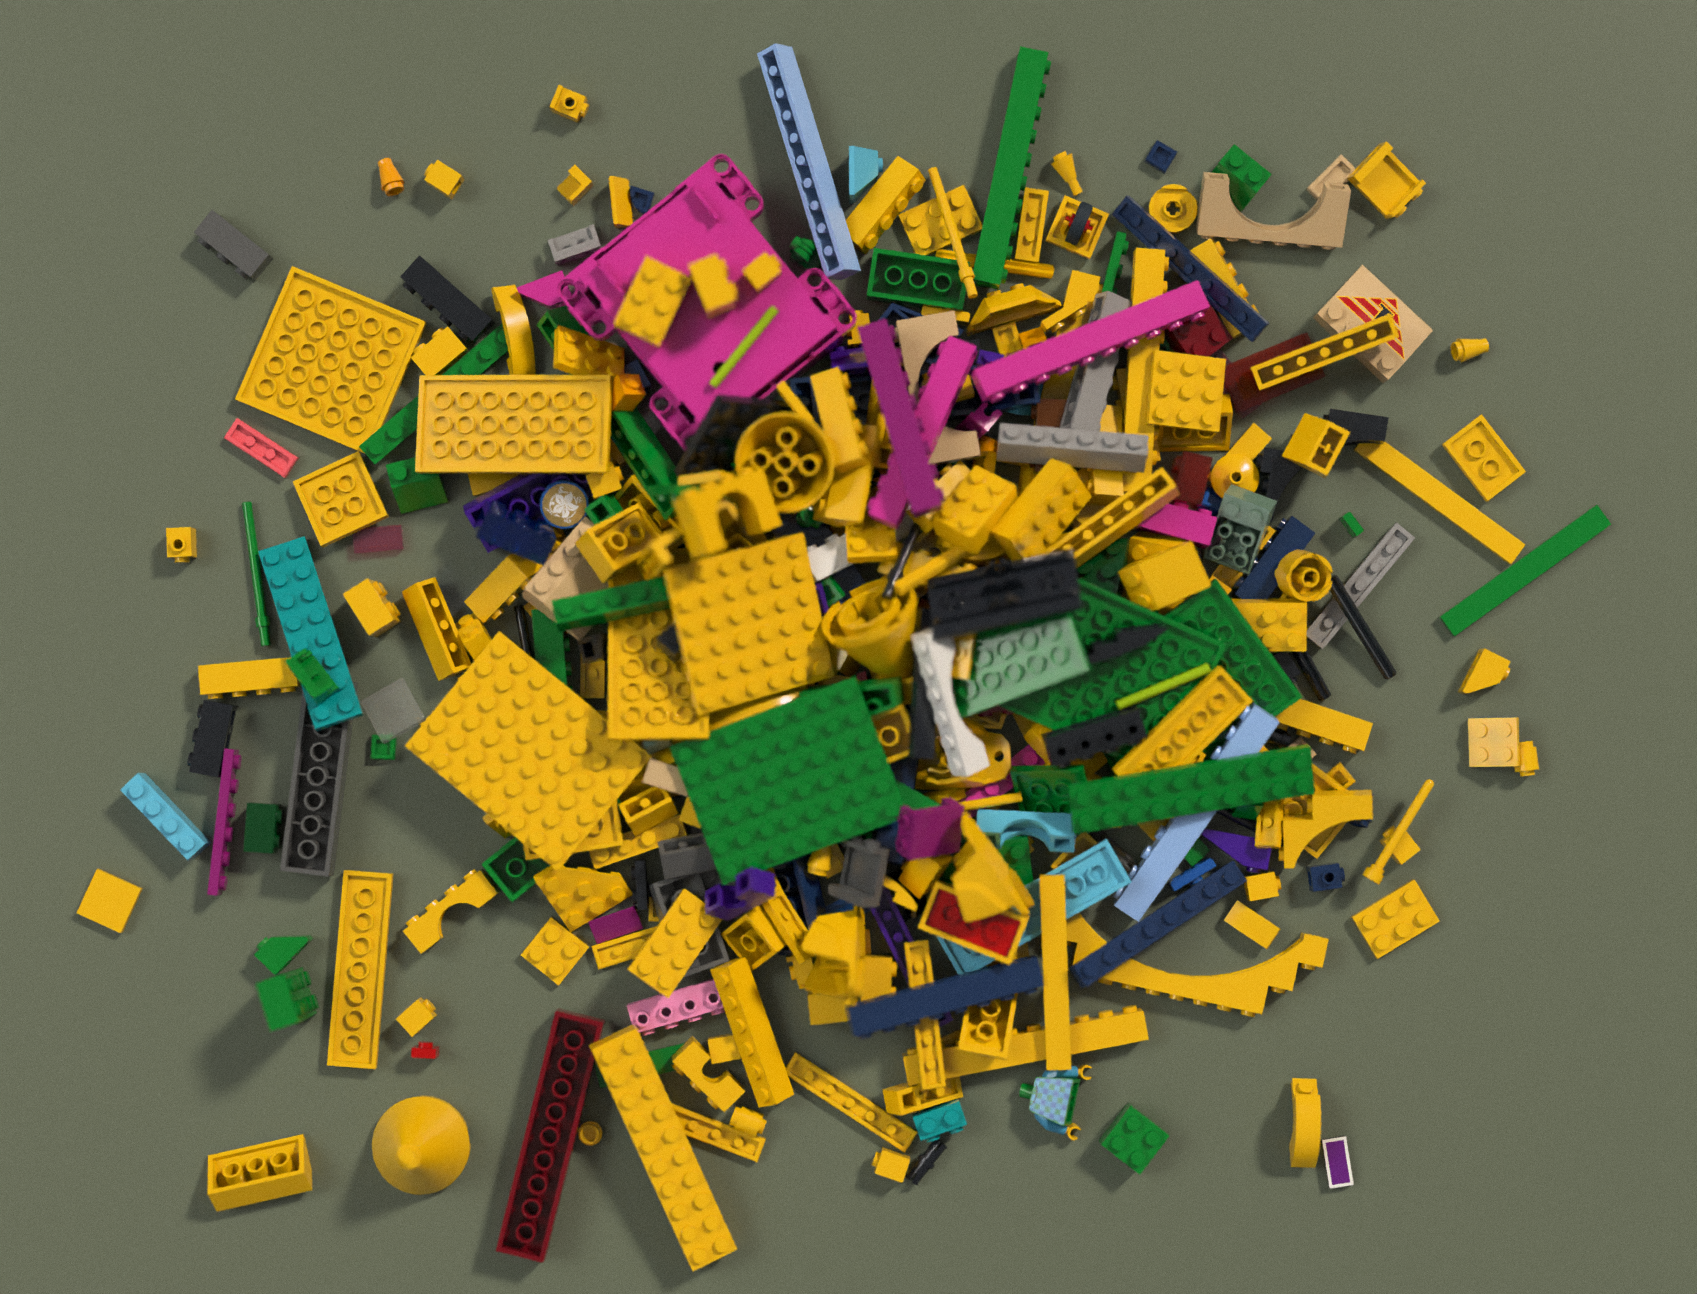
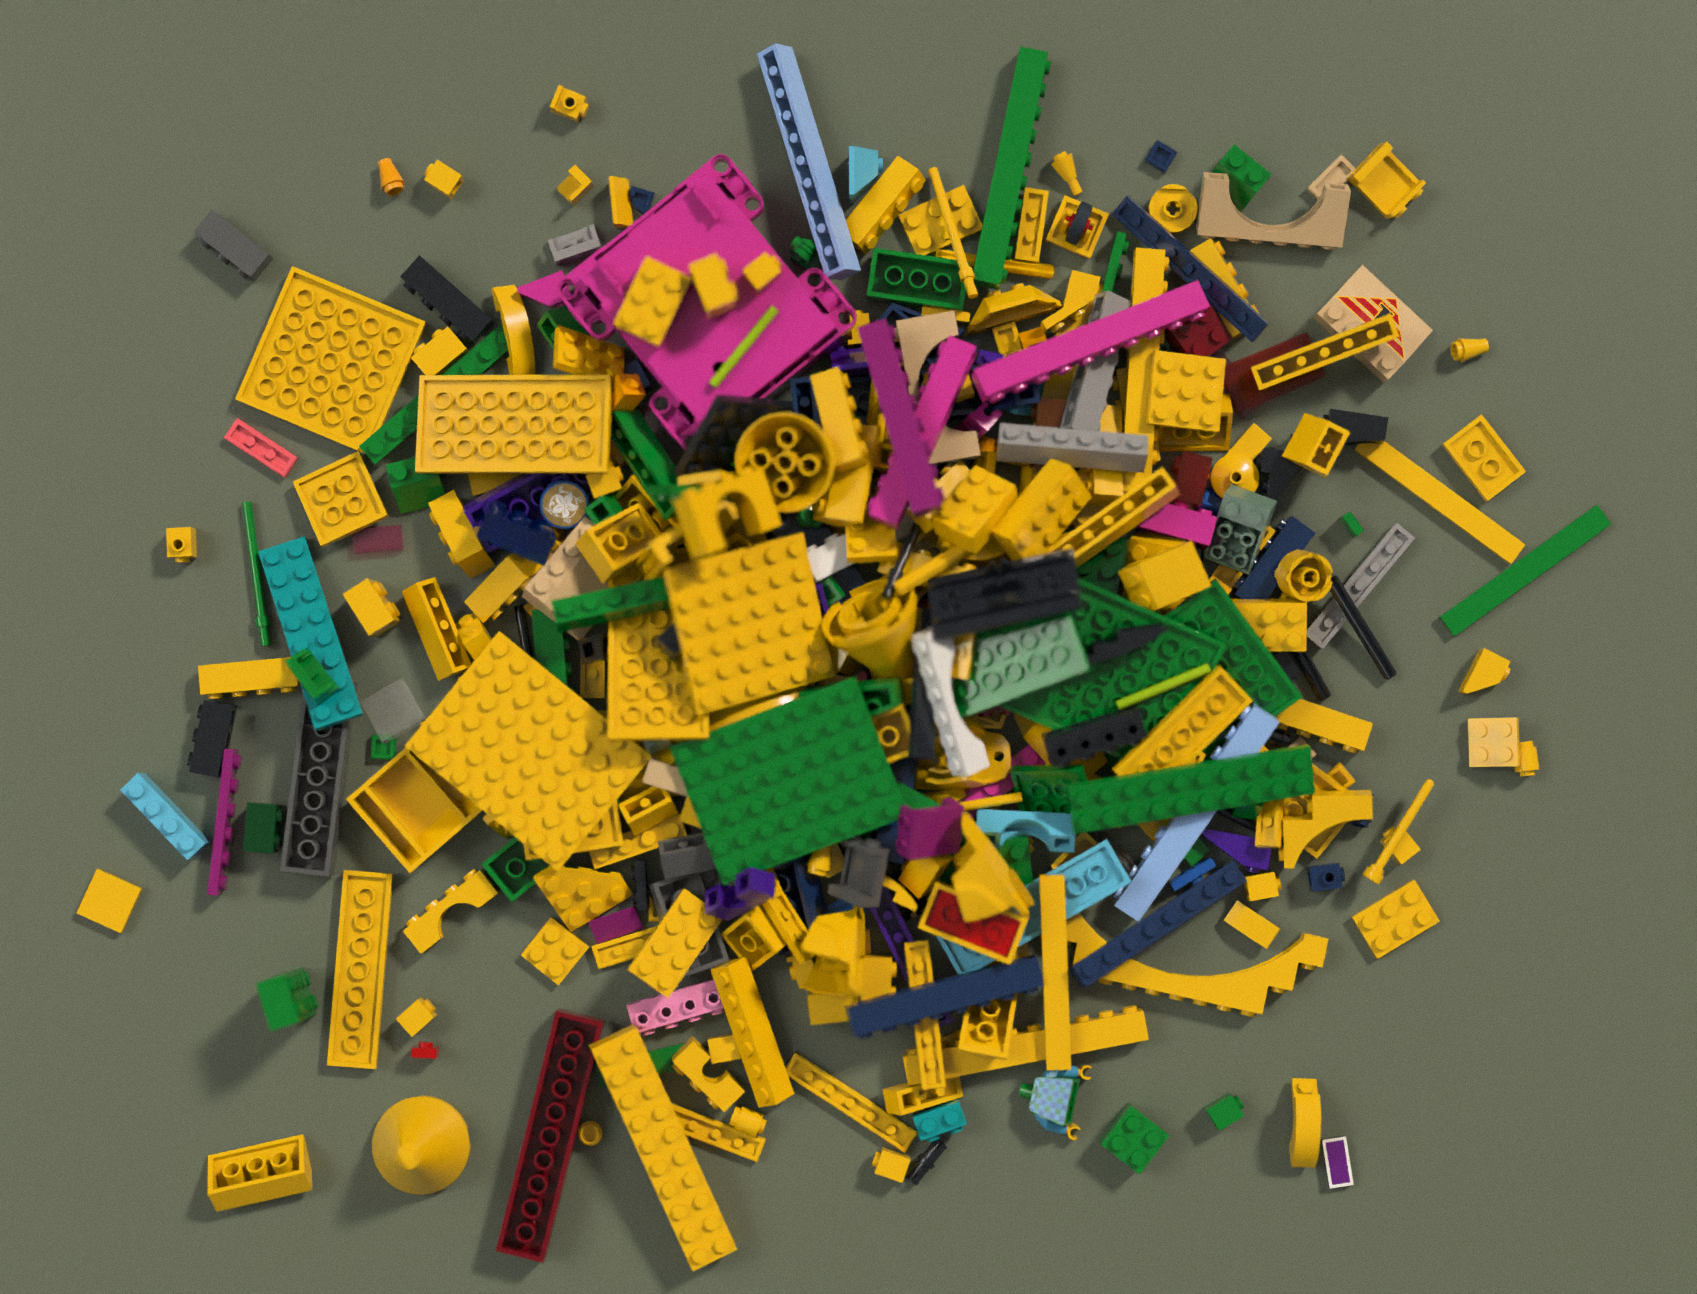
(280, 950): green slope -> none
(412, 808): none -> yellow slope
(459, 535): none -> yellow wedge
(792, 401): yellow tile -> none
(1225, 1110): none -> green brick

